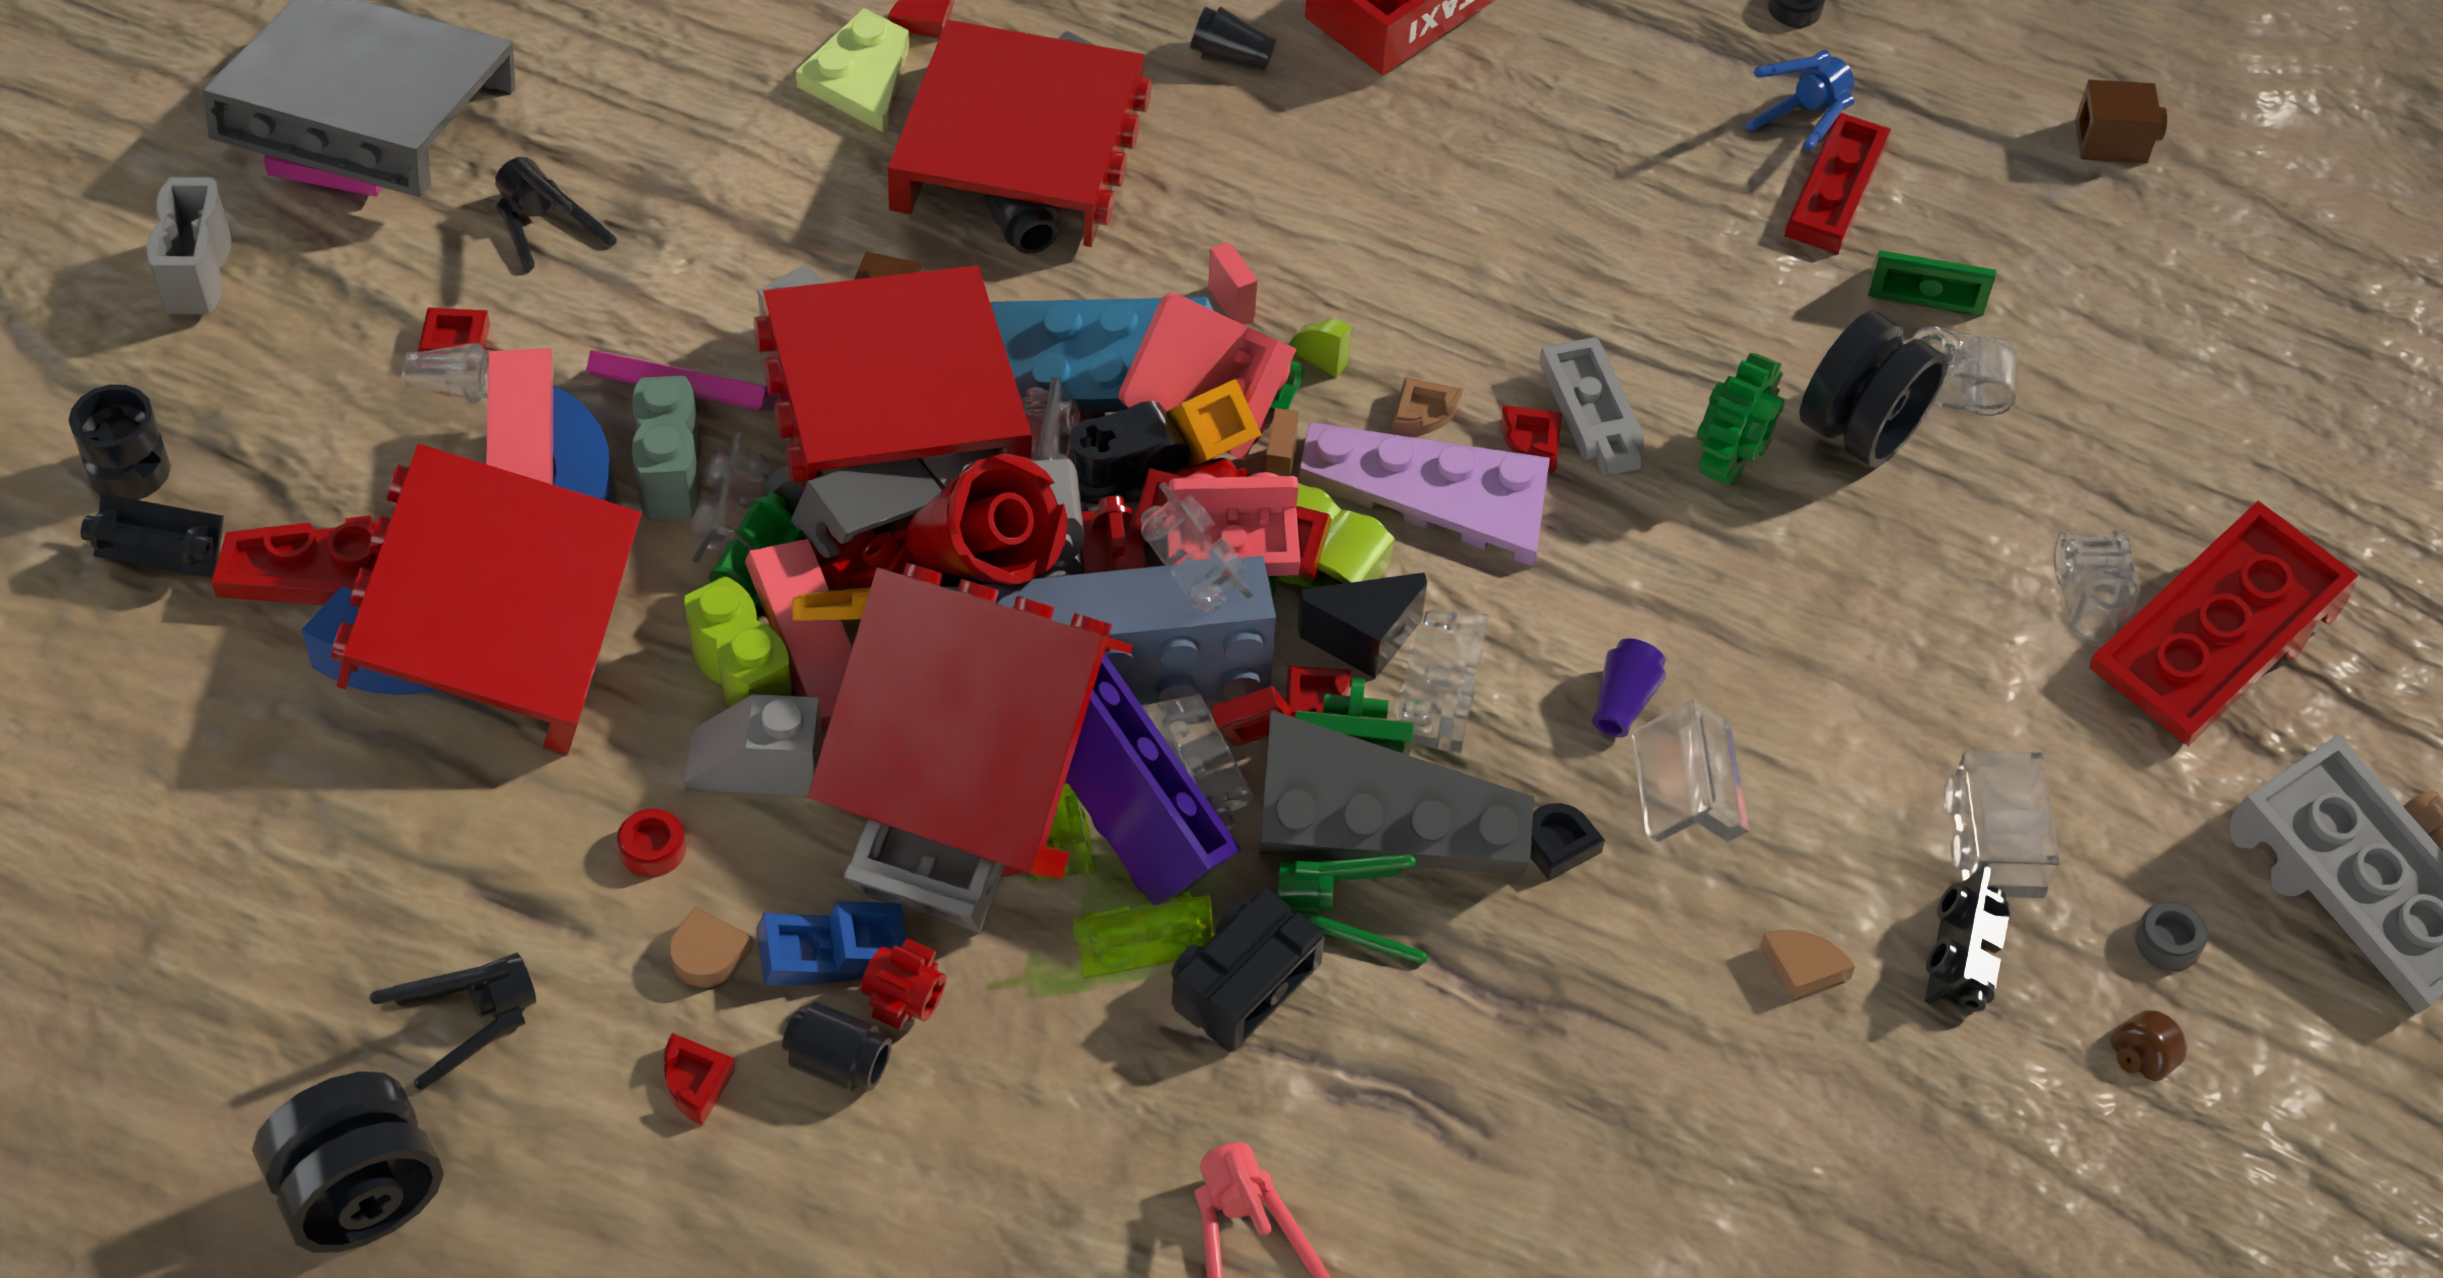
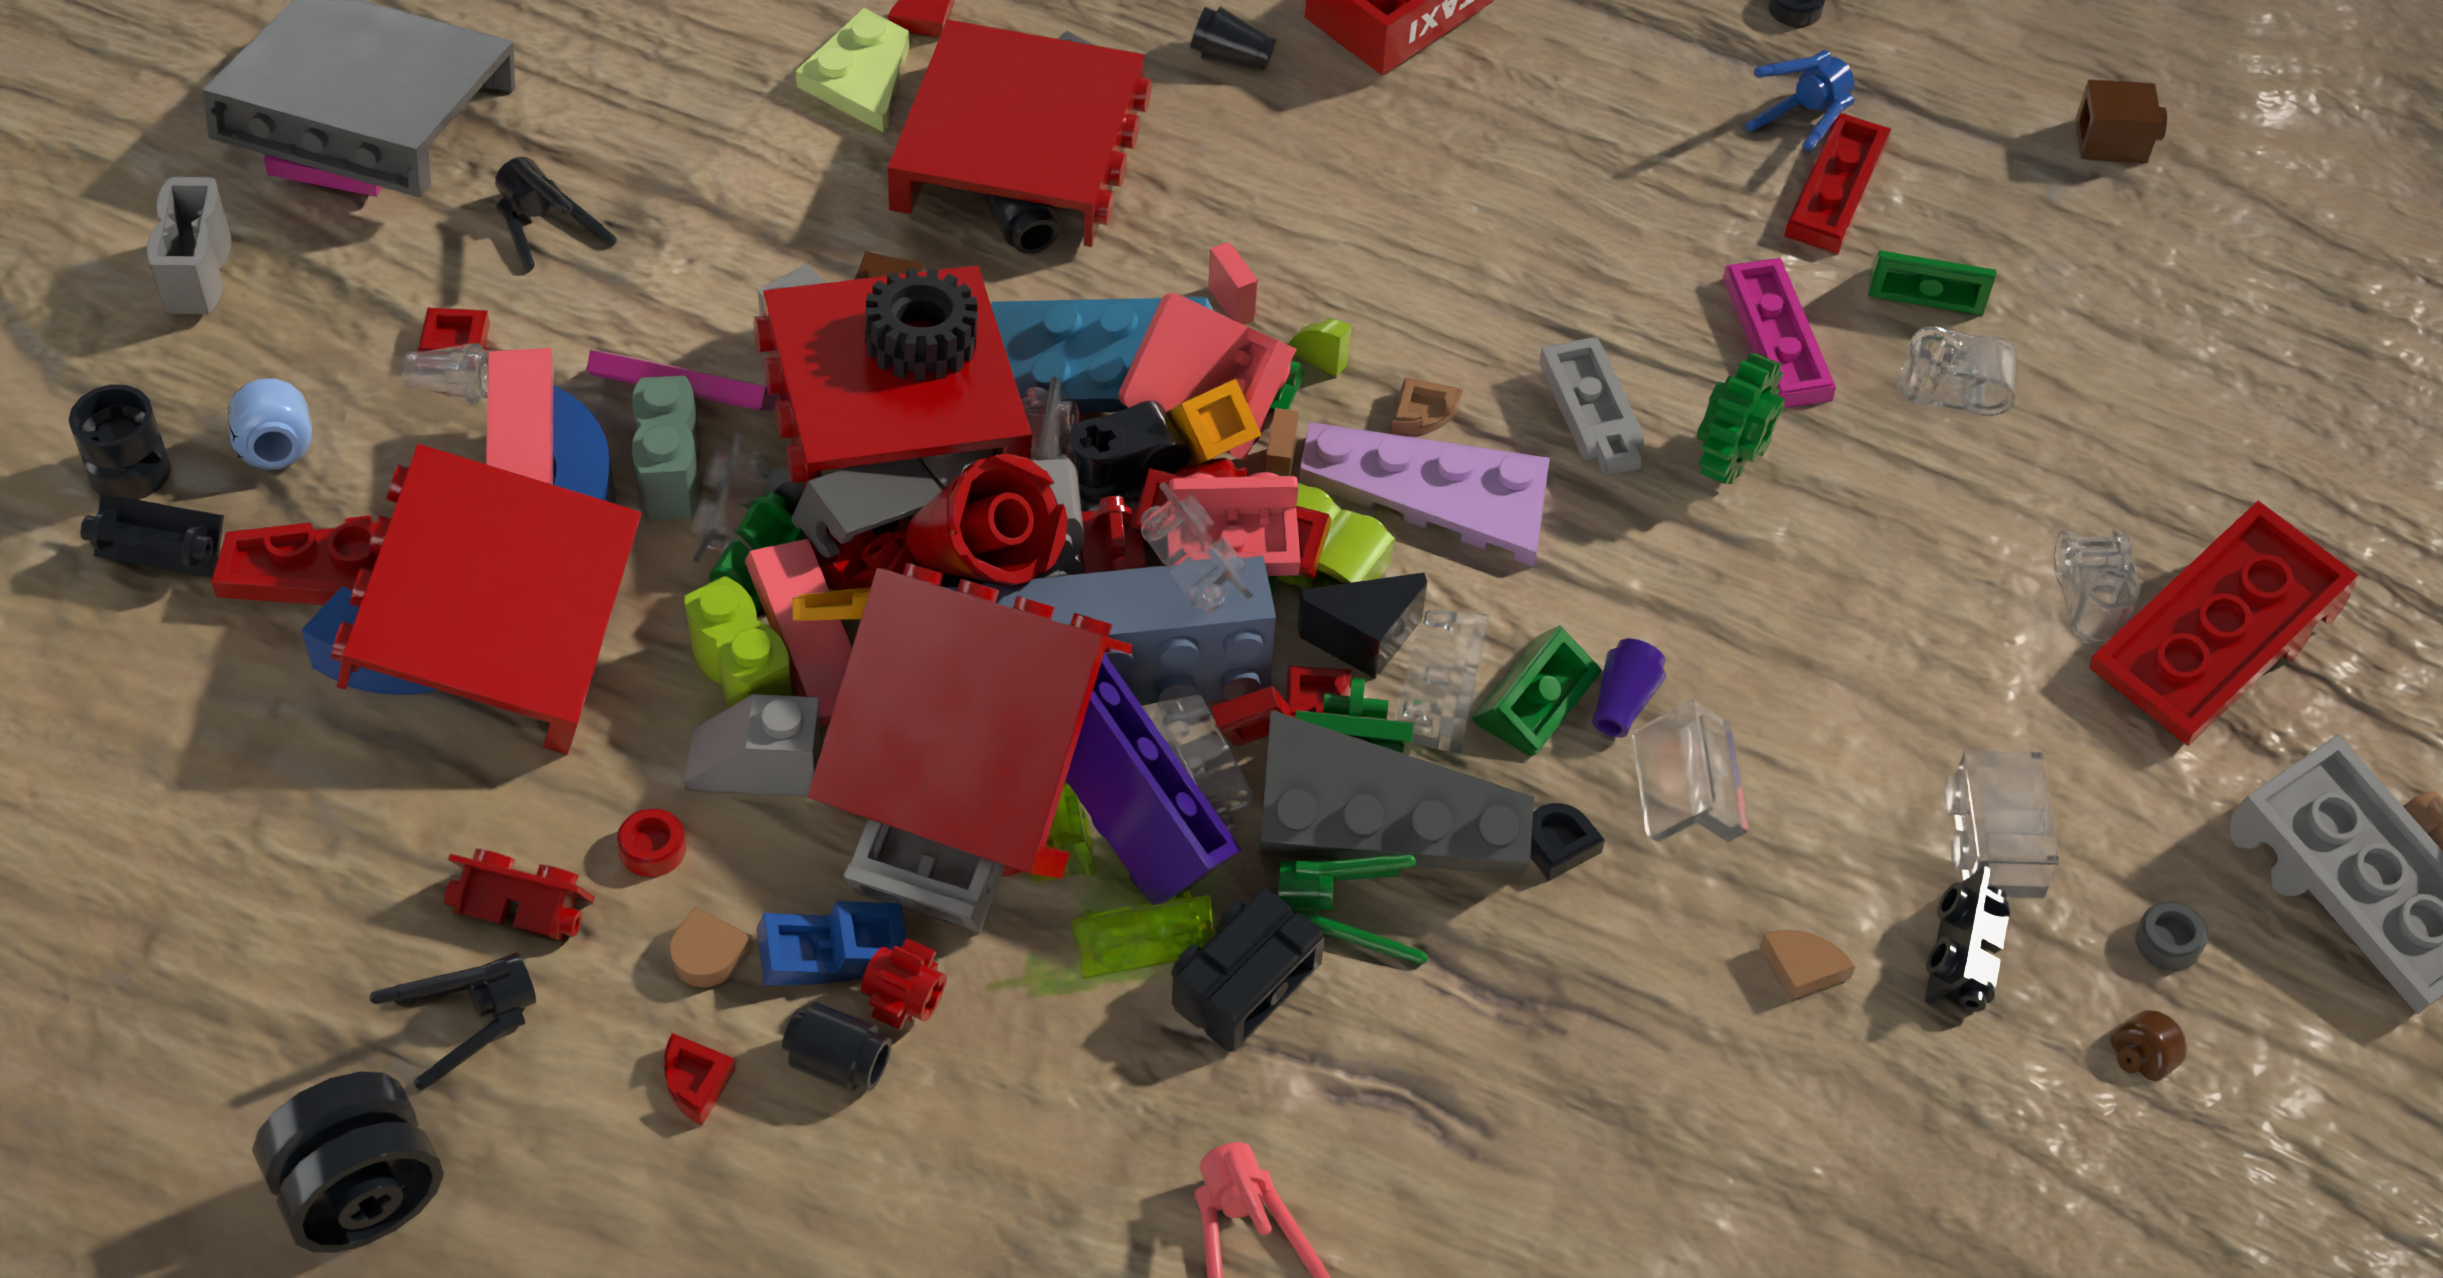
(269, 424): none -> light blue head
(543, 898): none -> red hinge
(918, 347): none -> black tyre
(1532, 432): red tile -> none
(1538, 691): none -> green slope
(1779, 329): none -> dark pink tile
(1873, 388): black wheel -> none

